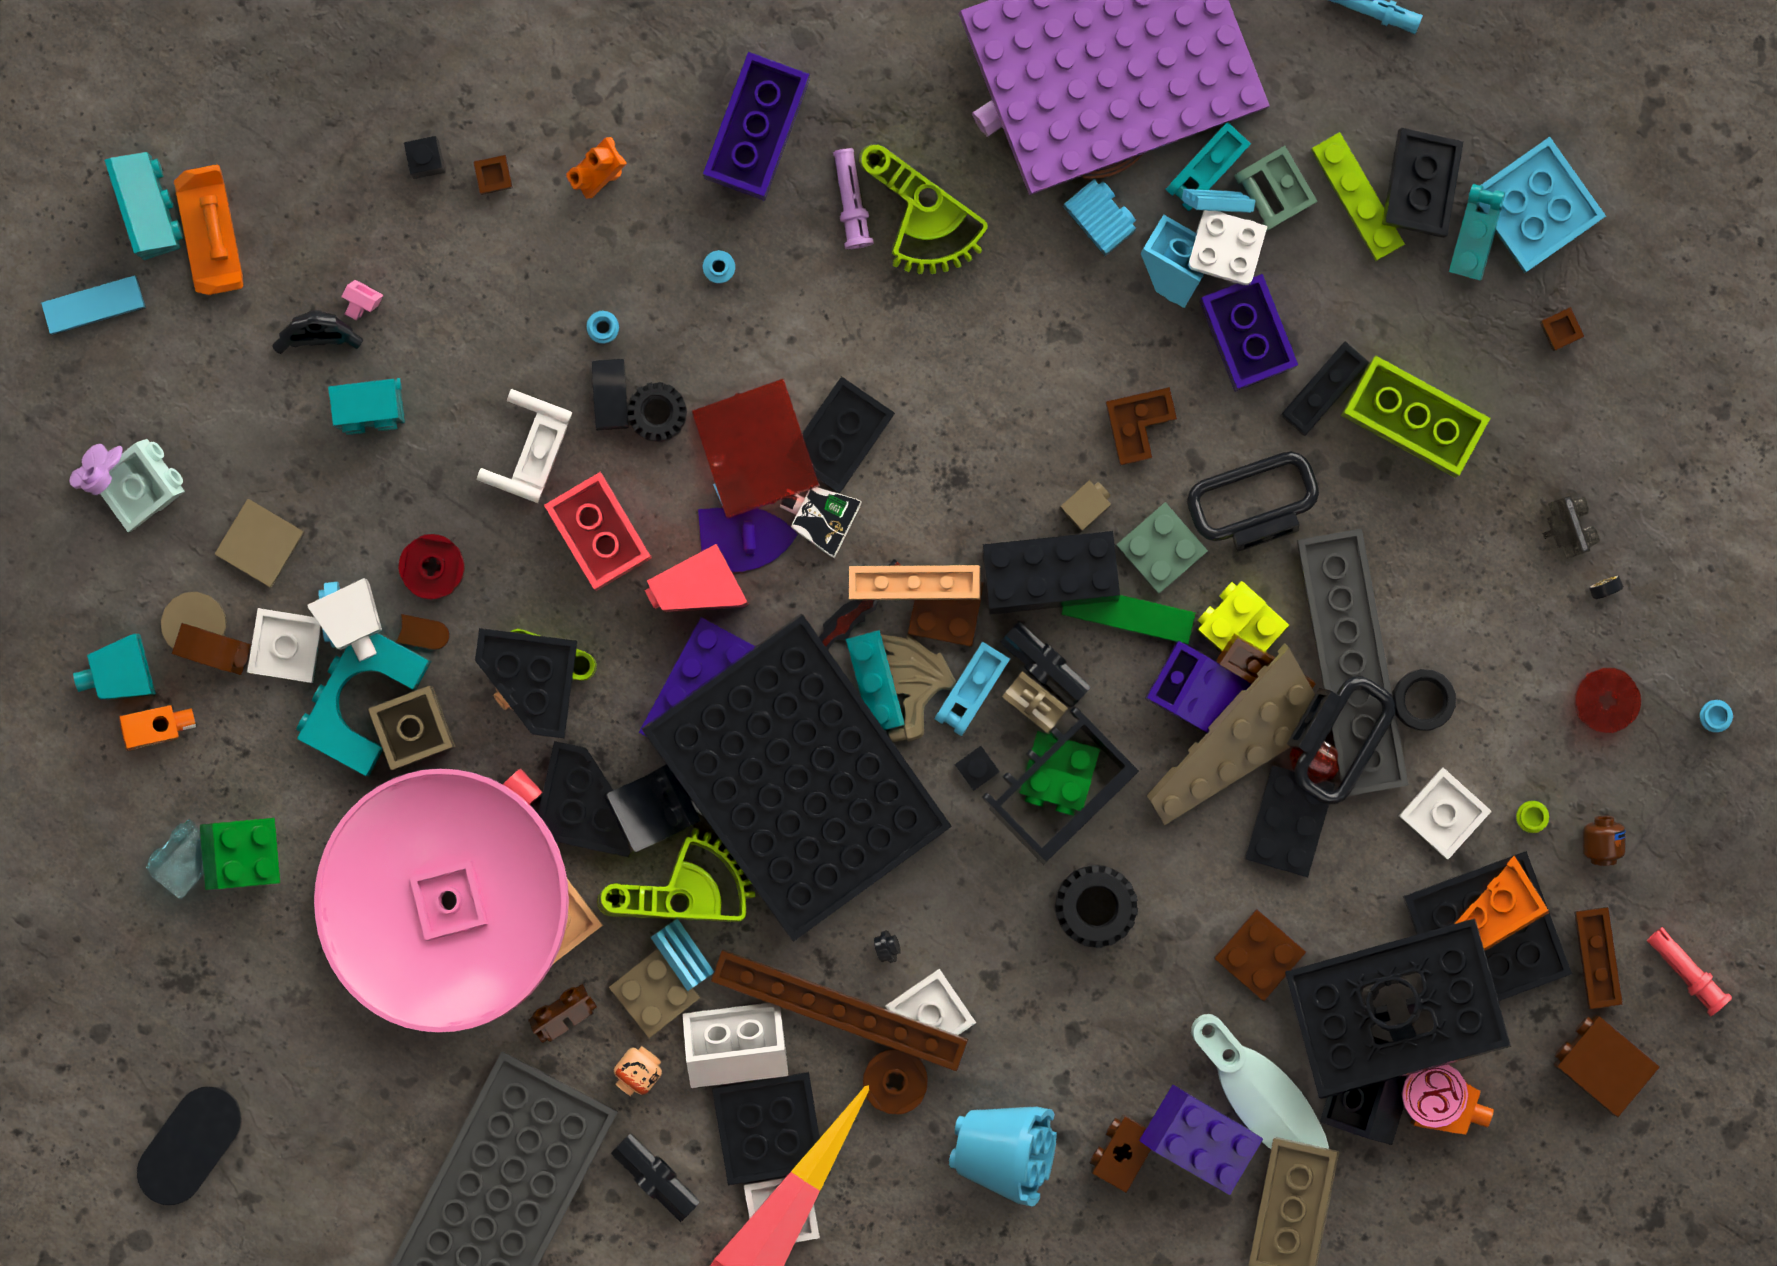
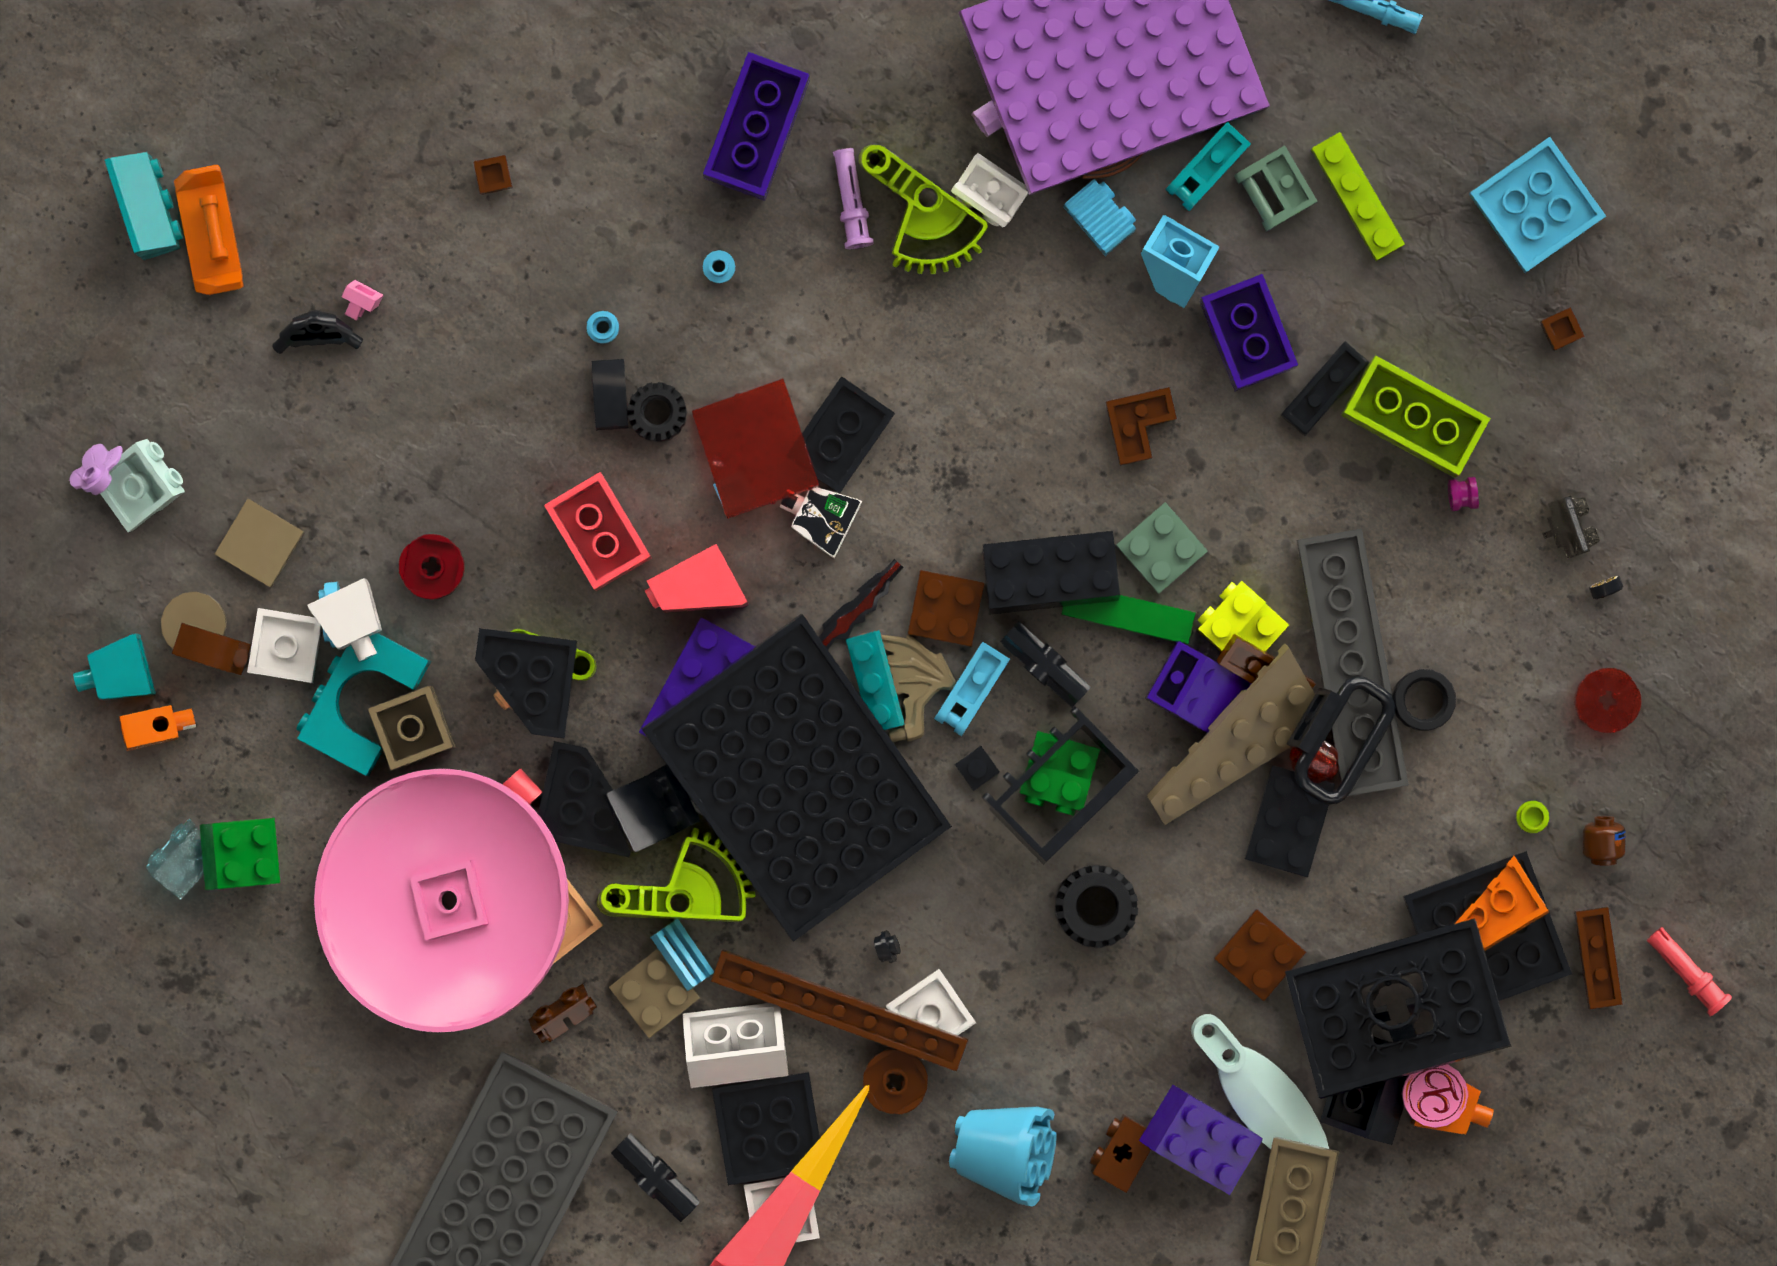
(93, 305): medium azure tile -> none
(189, 1145): black tile -> none
(367, 405): teal brick -> none
(423, 632): reddish brown piece -> none
(424, 157): black brick -> none
(538, 450): white plate -> none
(597, 169): orange hips -> none
(637, 1071): light nougat head -> none
(745, 539): dark purple shield -> none
(914, 582): light nougat plate -> none
(990, 191): none -> white bracket
(1034, 702): dark tan hips -> none
(1086, 505): dark tan brick -> none
(1218, 200): medium azure tile -> none
(1227, 247): white bracket -> none
(1264, 526): black bar -> none
(1422, 182): black plate -> none
(1444, 813): white tile -> none
(1463, 494): none -> magenta wheel
(1476, 233): teal plate -> none
(1605, 1064): reddish brown brick -> none
(1716, 716): medium azure plate -> none

